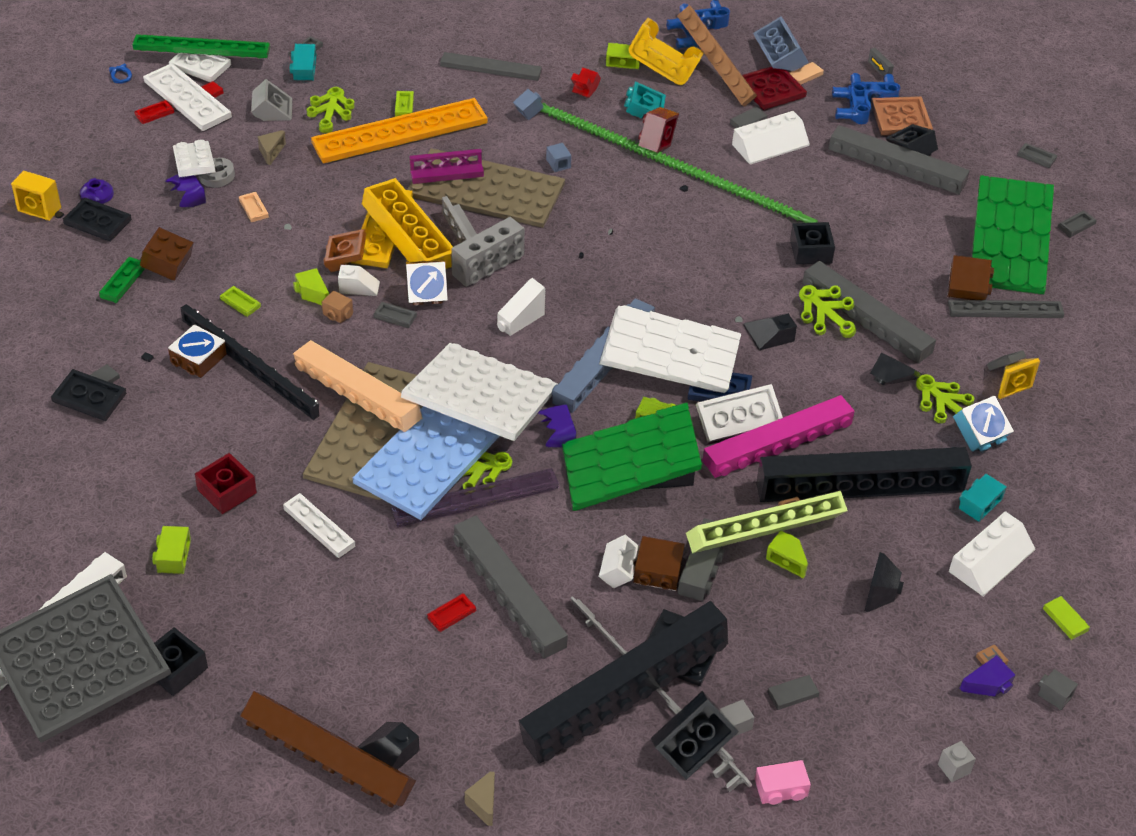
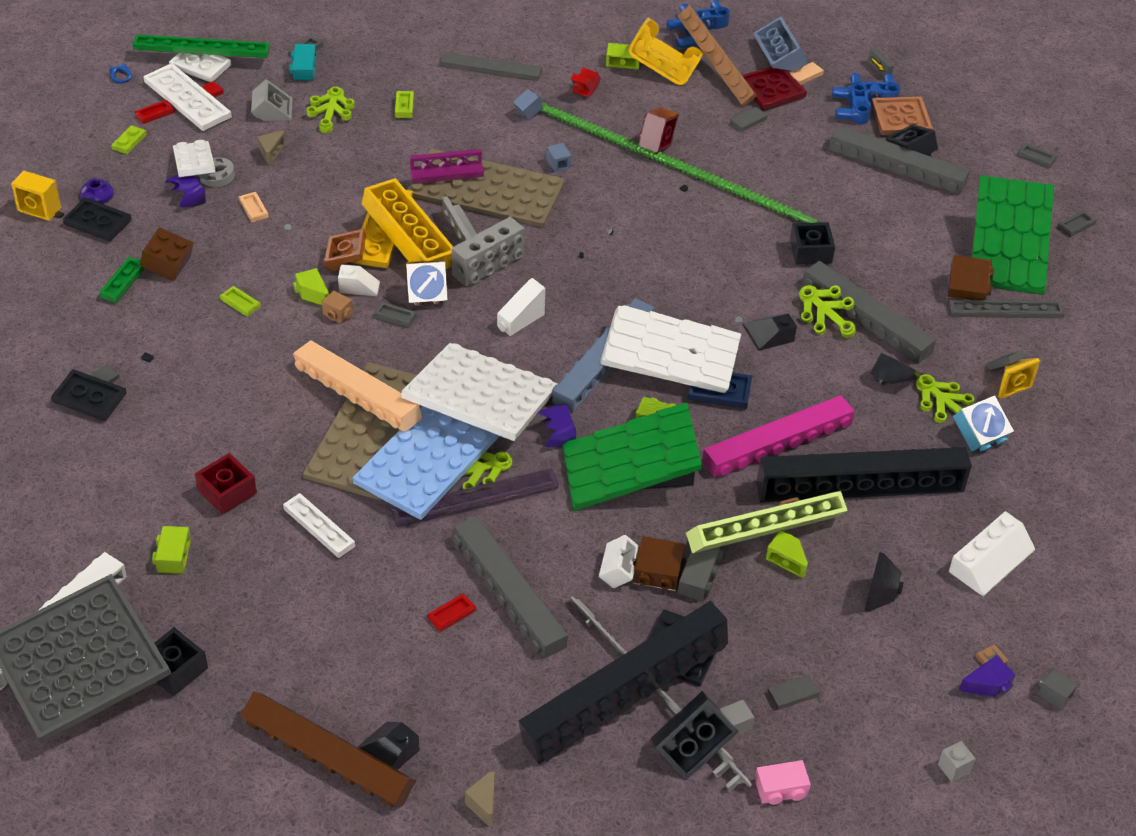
(129, 139): none -> lime plate
(197, 351): piece -> none
(255, 365): black plate -> none
(398, 130): light orange plate -> none
(642, 100): teal plate -> none
(738, 412): white plate -> none
(770, 137): white slope -> none
(982, 497): teal brick -> none
(1066, 617): lime tile -> none

